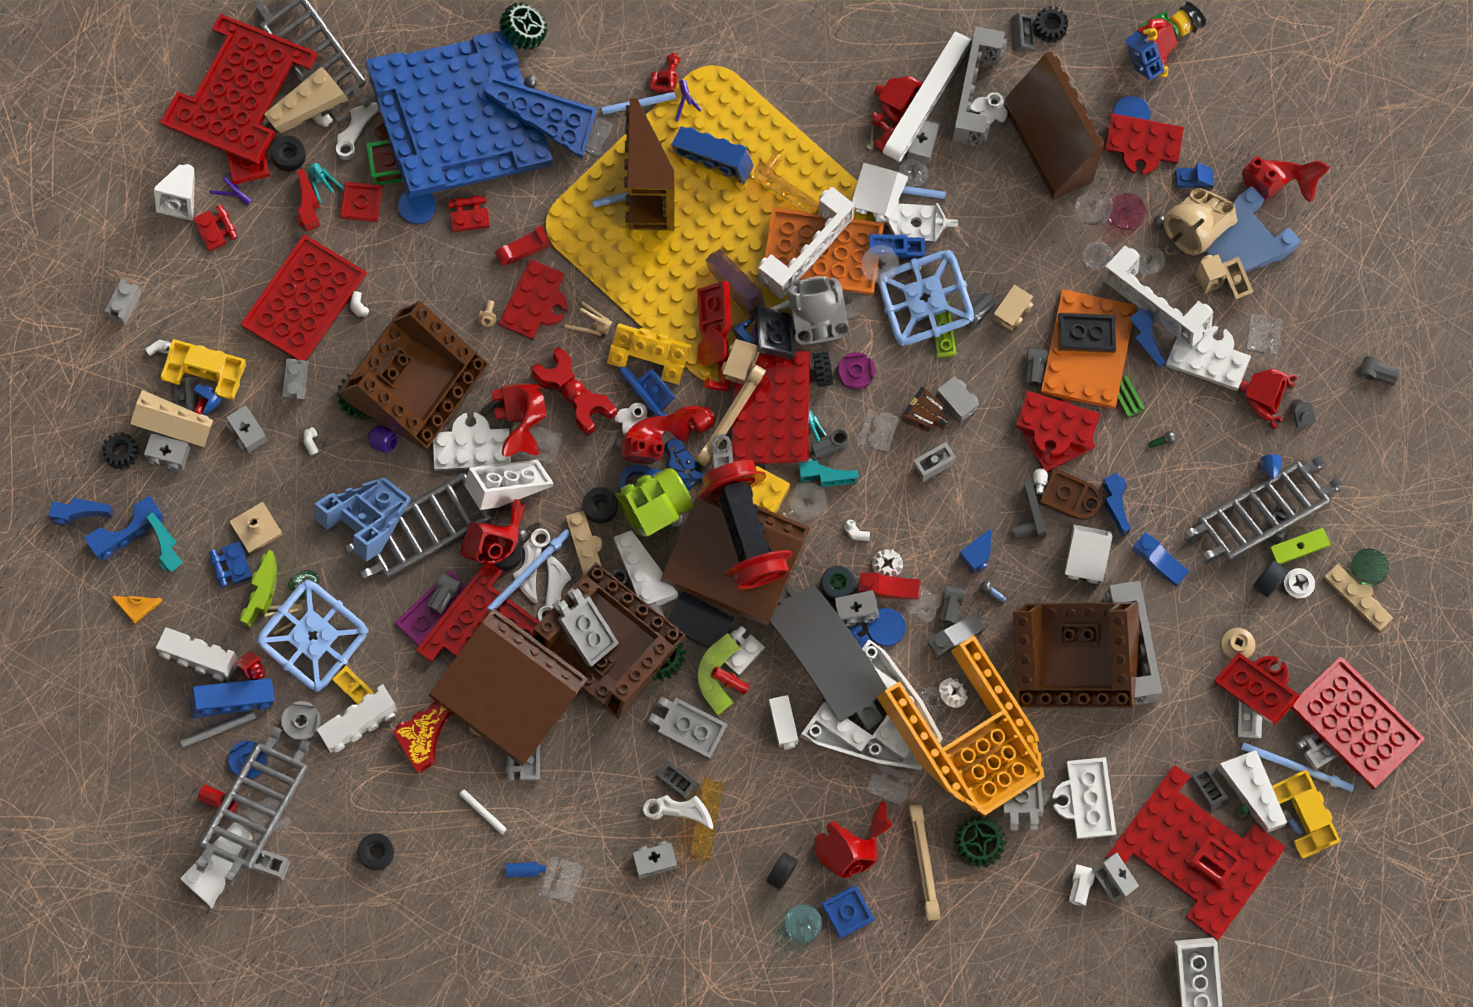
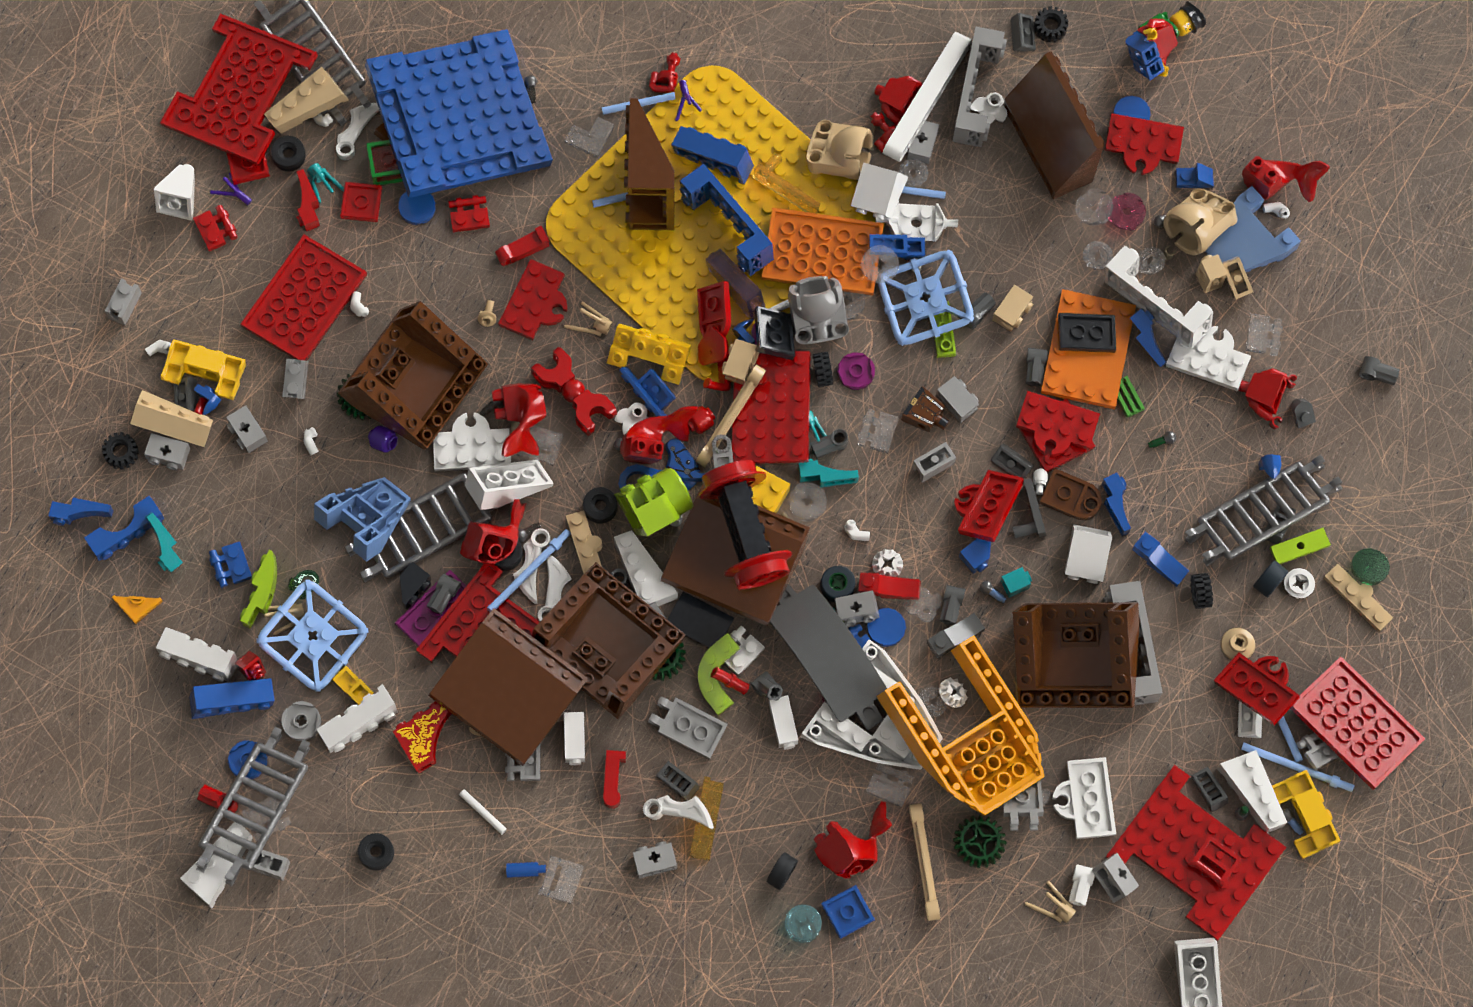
(218, 729): light grey piece -> none
(256, 528): tan tile -> none
(413, 582): none -> black slope
(523, 26): dark green gear -> none
(554, 116): blue wing -> none
(574, 738): none -> white brick
(585, 627): light grey tile -> none
(611, 781): none -> red leg
(703, 185): none -> blue plate
(767, 686): none -> dark grey piece
(837, 149): none -> tan piece
(838, 213): white plate -> none
(987, 505): none -> red plate
(1012, 461): none -> dark grey slope
(1016, 582): none -> teal brick
(1064, 910): none -> tan plant
(1201, 590): none -> black tyre
(1278, 208): none -> white arm
(1290, 740): none -> light blue bar

